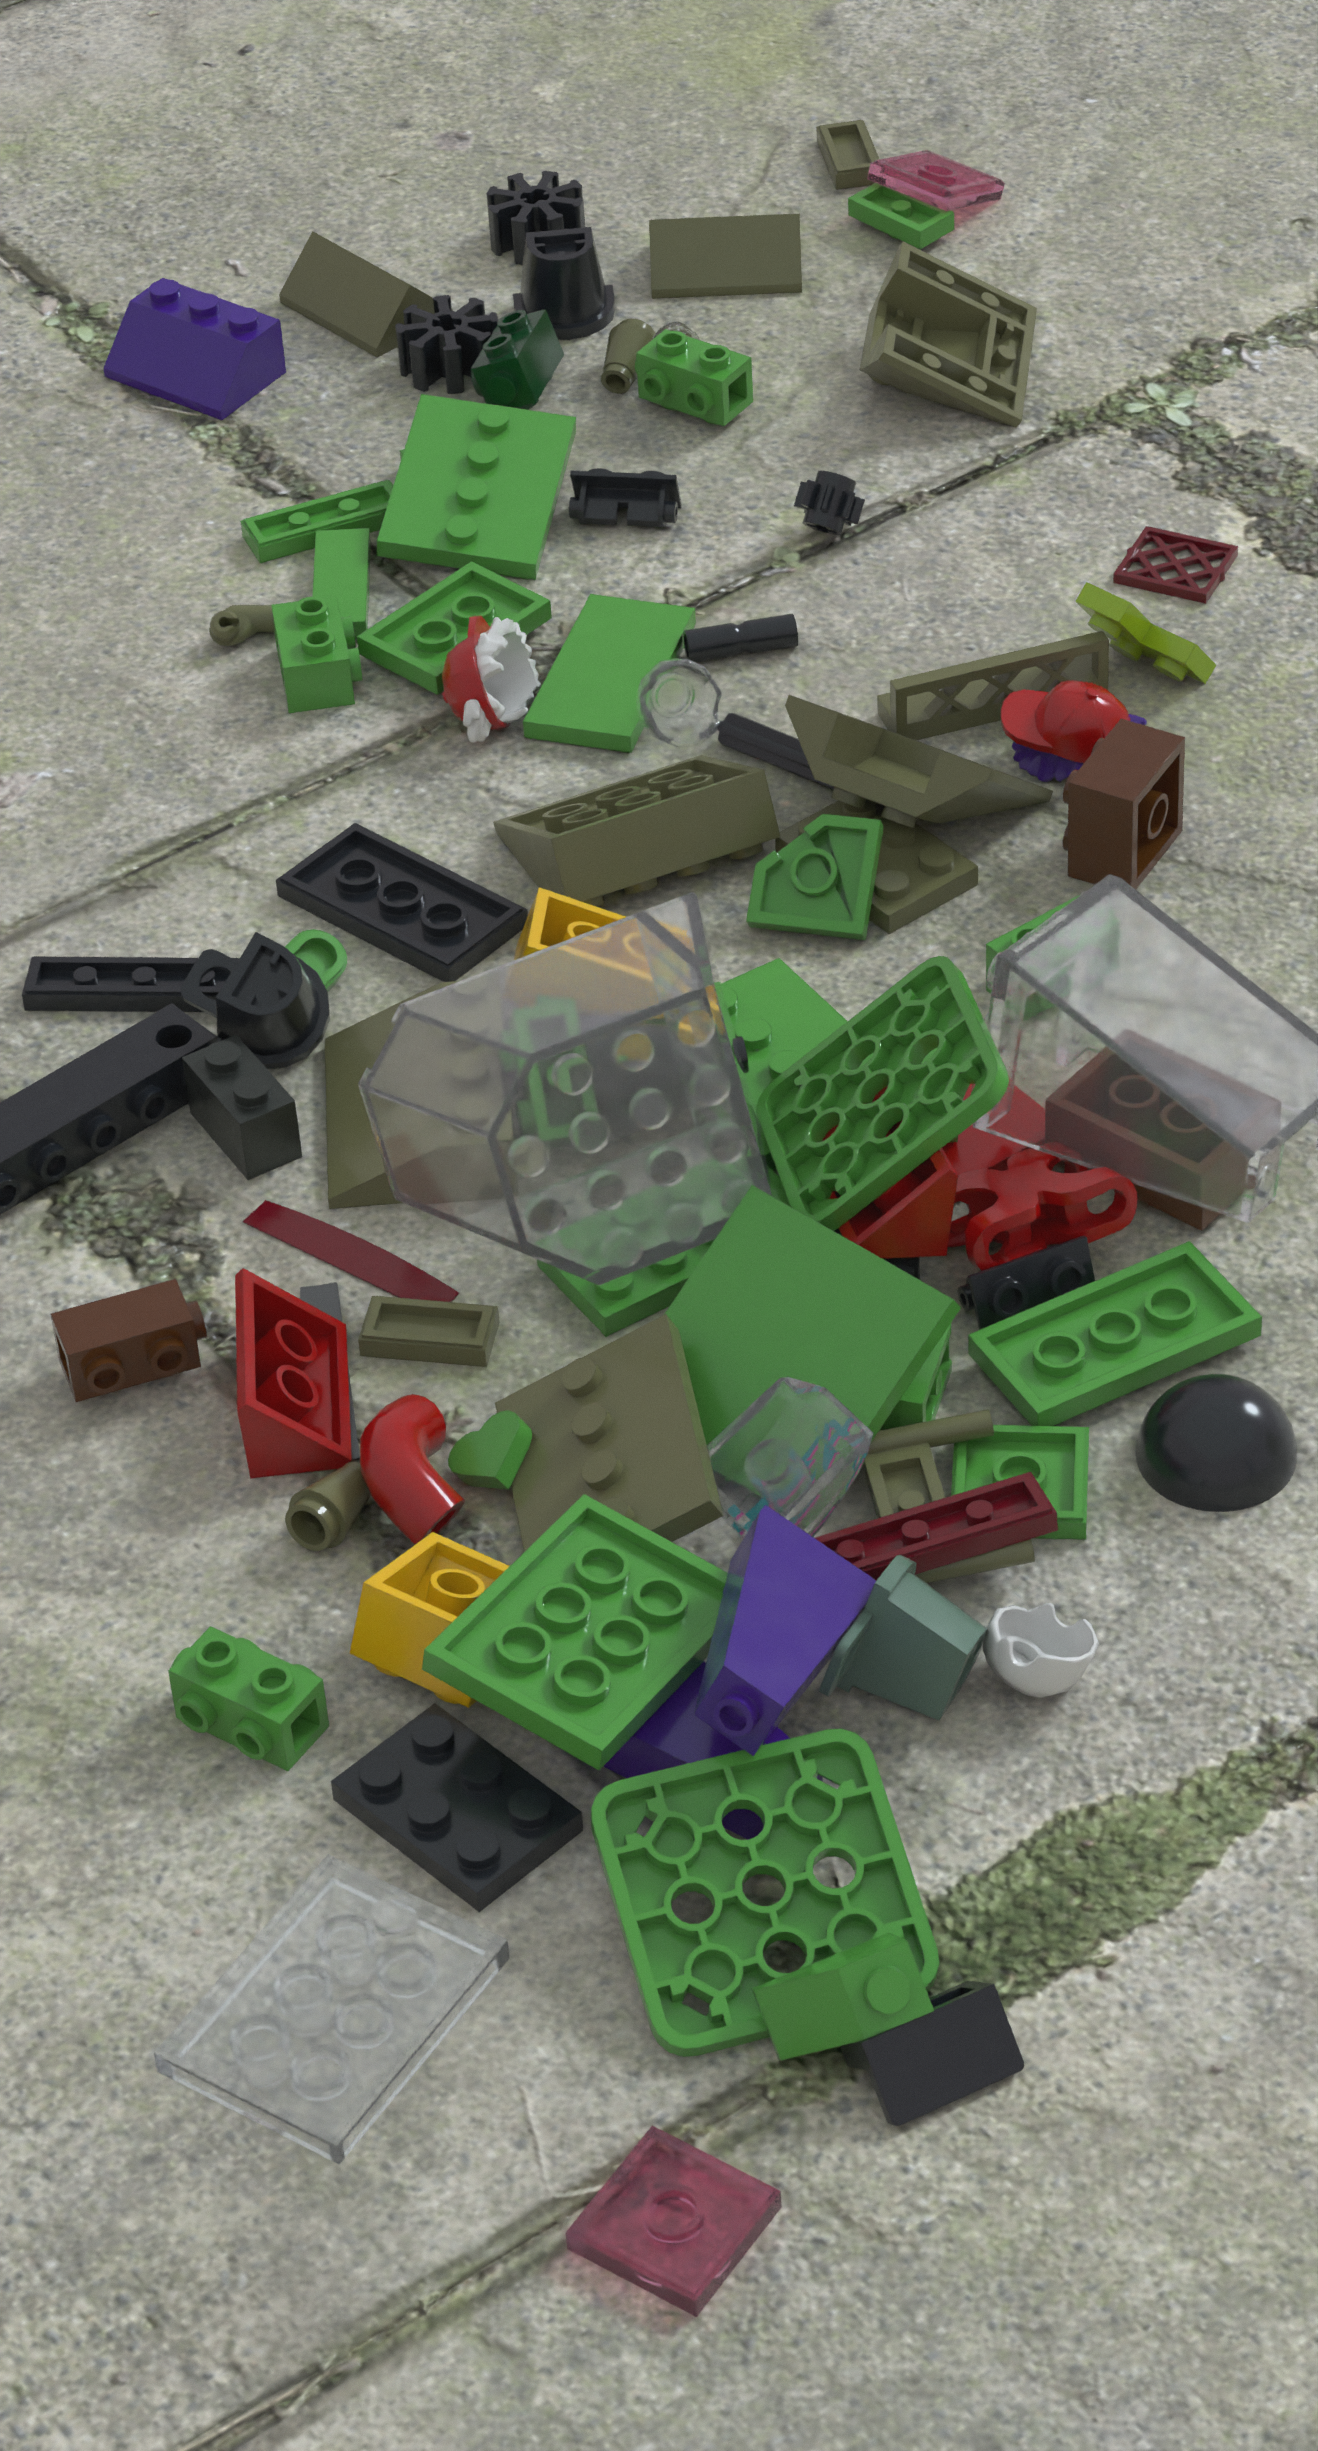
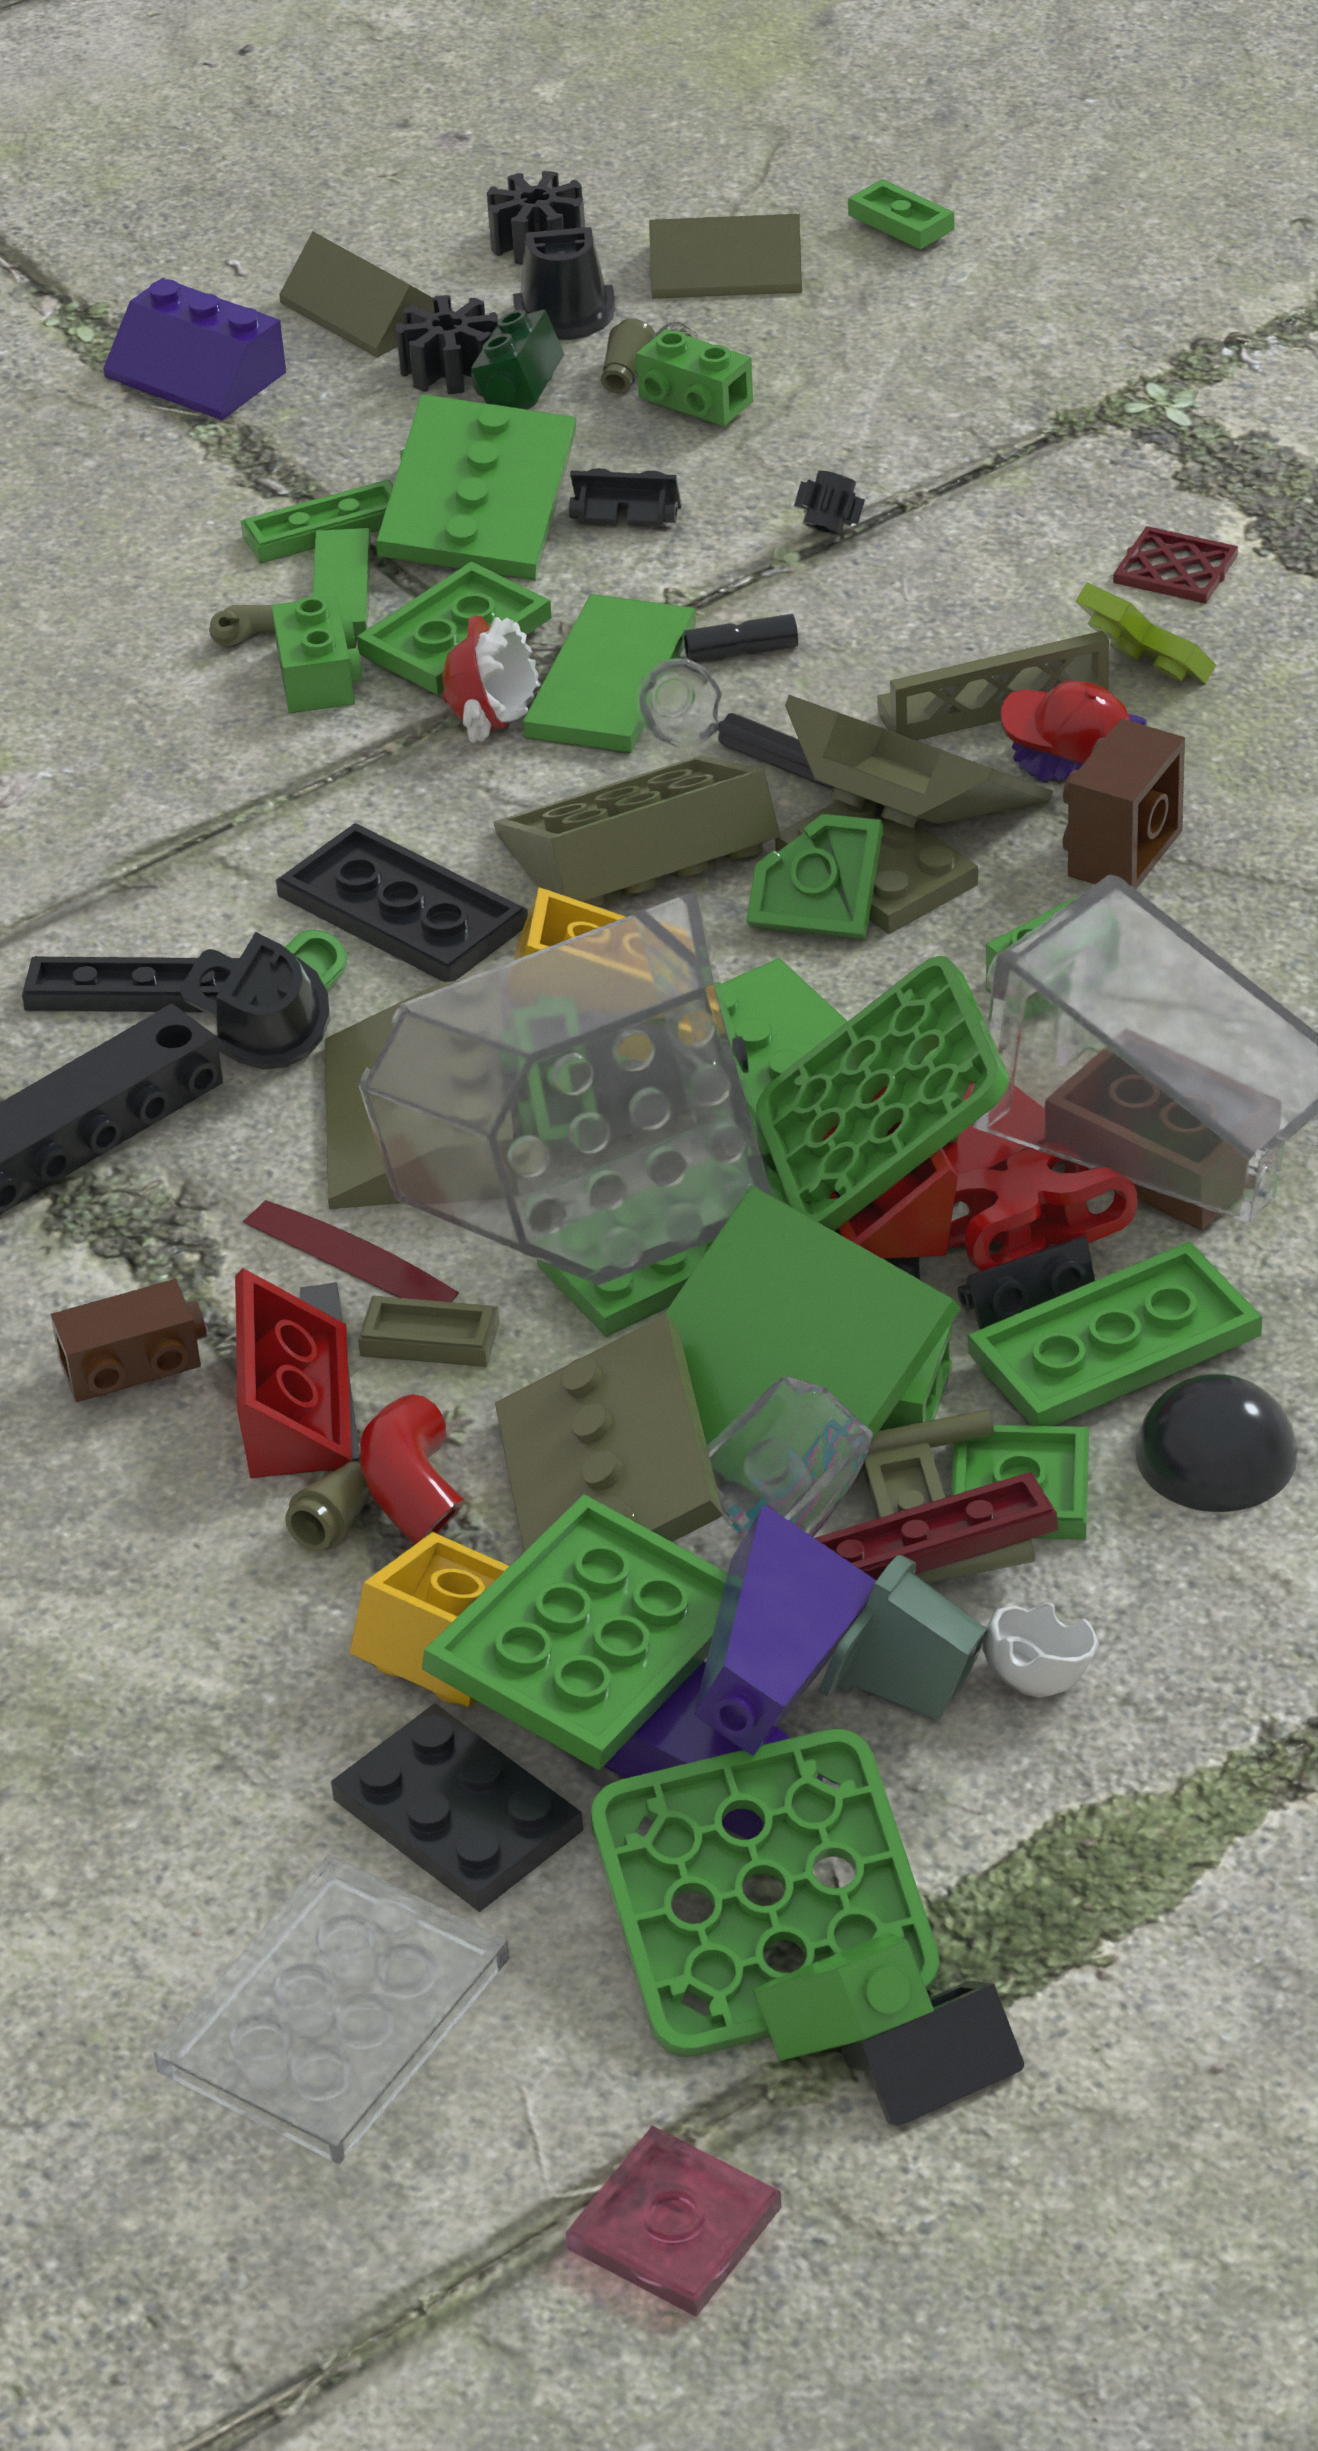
(242, 1107): pearl dark grey brick -> none
(248, 1698): bright green brick -> none
(493, 1454): bright green tile -> none
(847, 152): olive tile -> none
(936, 180): clear pink tile -> none
(949, 338): olive slope -> none

